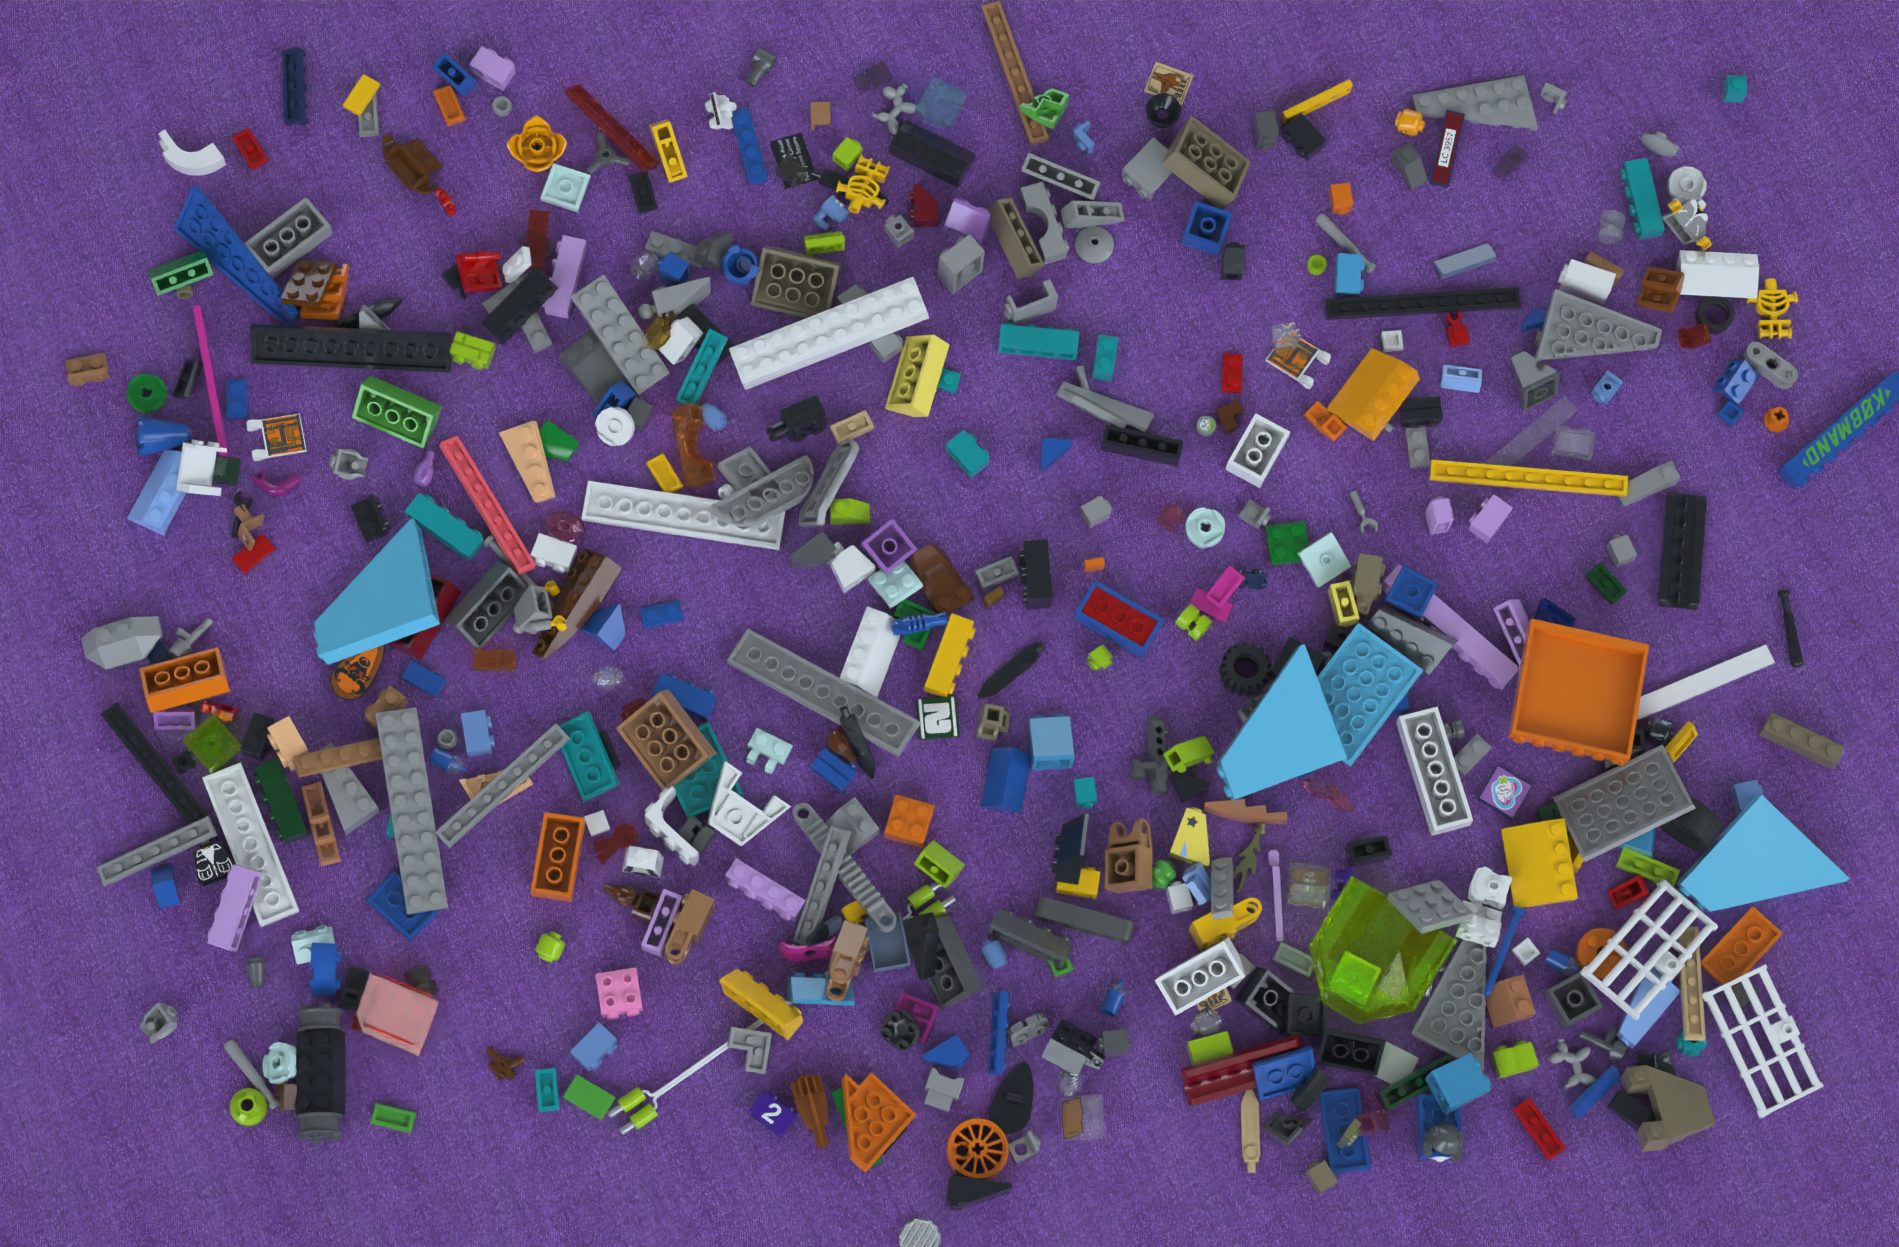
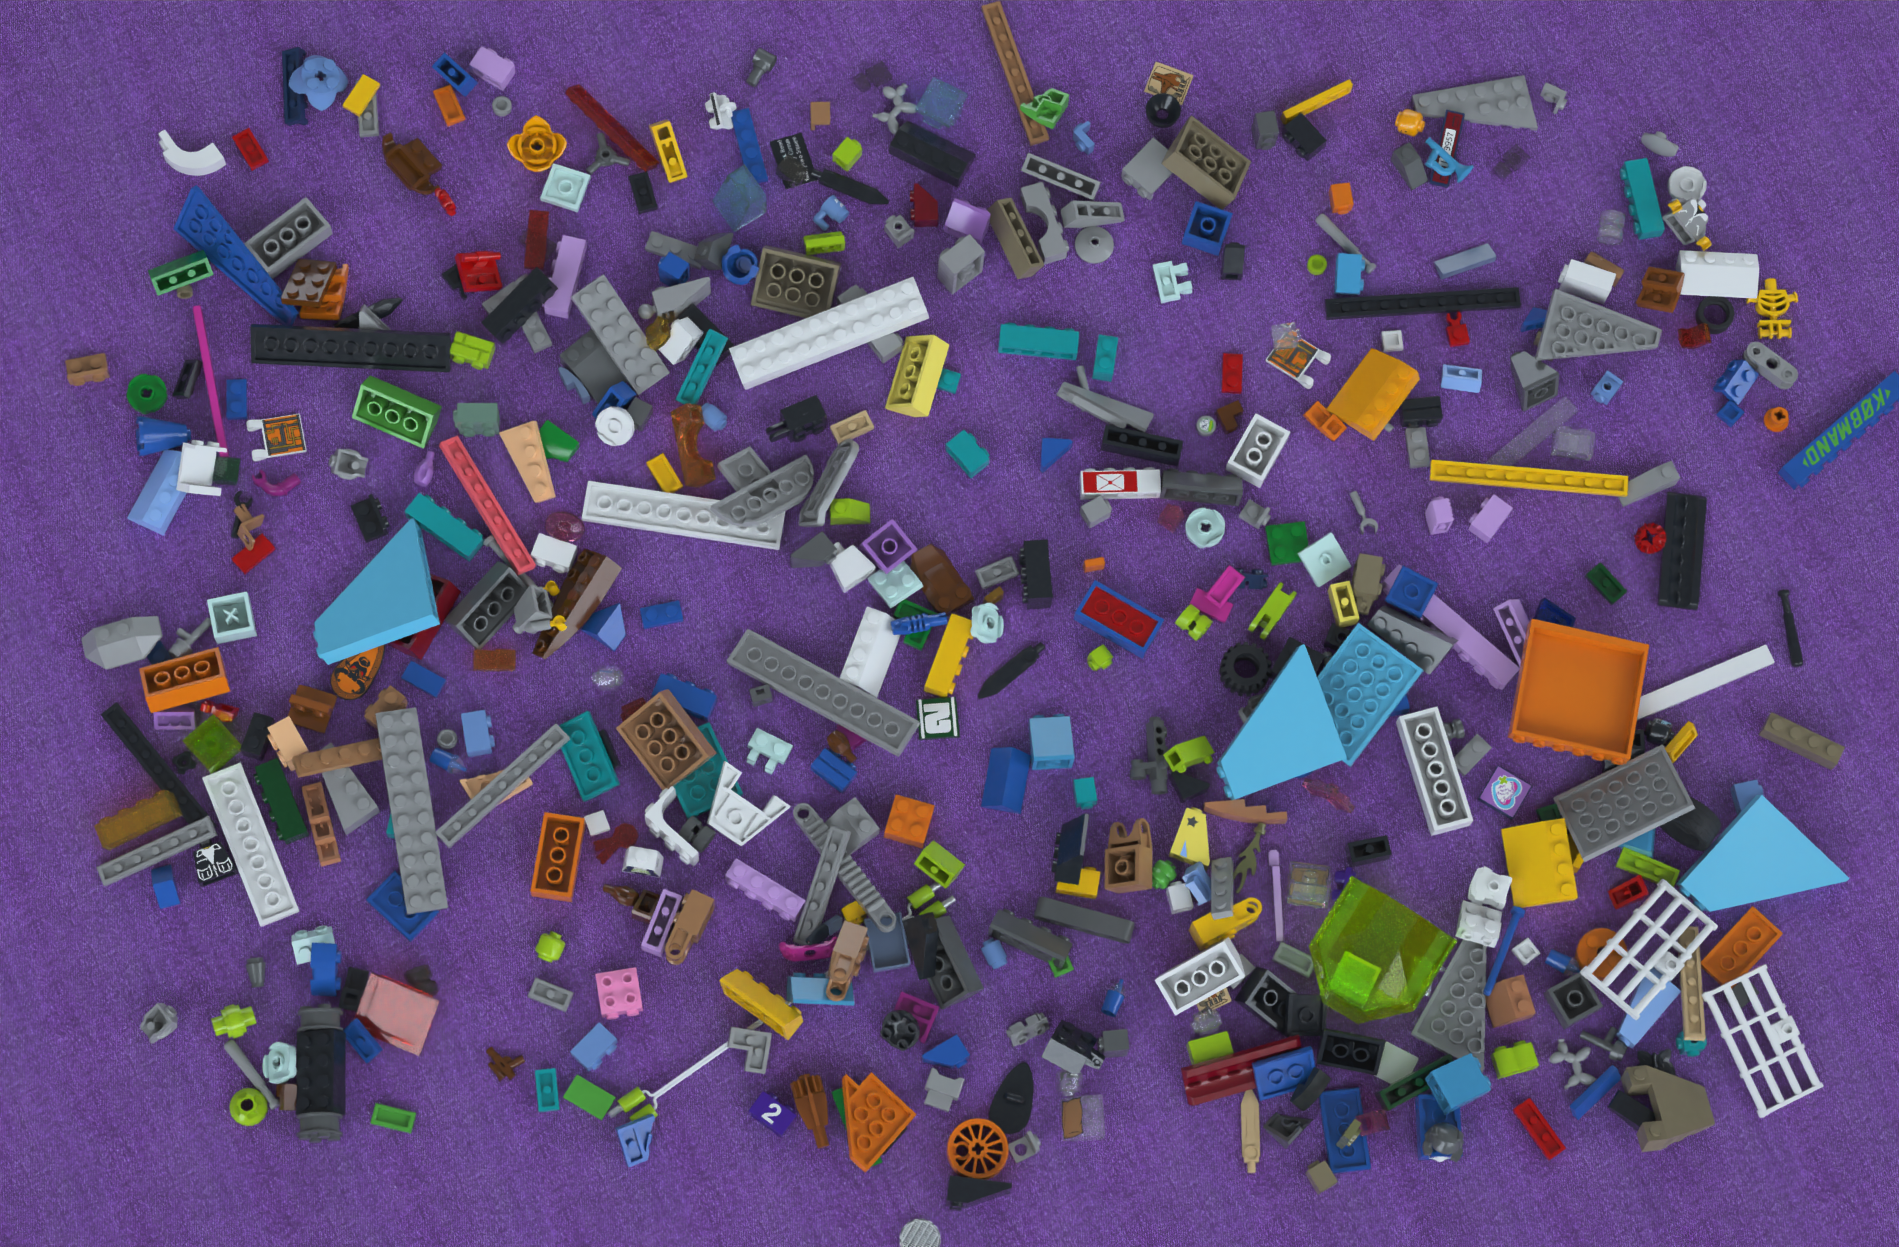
(137, 820): none -> clear yellow brick
(232, 617): none -> light aqua brick
(233, 1021): none -> lime piece
(234, 908): lavender brick -> none
(311, 708): none -> dark orange bracket
(319, 93): none -> medium blue brick
(362, 1041): none -> blue plate
(477, 419): none -> sand green brick
(517, 264): white plate -> none
(550, 994): none -> light grey plate
(571, 382): none -> sand blue slope
(635, 1139): none -> wing
(644, 266): clear head -> none
(725, 491): white tile -> none
(740, 198): none -> clear light blue slope
(764, 697): none -> dark grey piece
(857, 741): black piece -> none
(863, 189): yellow piece -> none
(985, 614): none -> light aqua plate
(991, 721): dark tan brick -> none
(999, 1025): blue plate -> none
(1030, 311): light grey panel -> none
(1120, 483): none -> white brick
(1166, 281): none -> light aqua plate
(1201, 487): none -> dark grey slope
(1272, 611): none -> lime piece
(1430, 906): light grey plate -> none
(1461, 170): none -> dark azure piece
(1621, 550): light grey brick -> none
(1658, 541): none -> red gear
(1734, 88): teal brick -> none

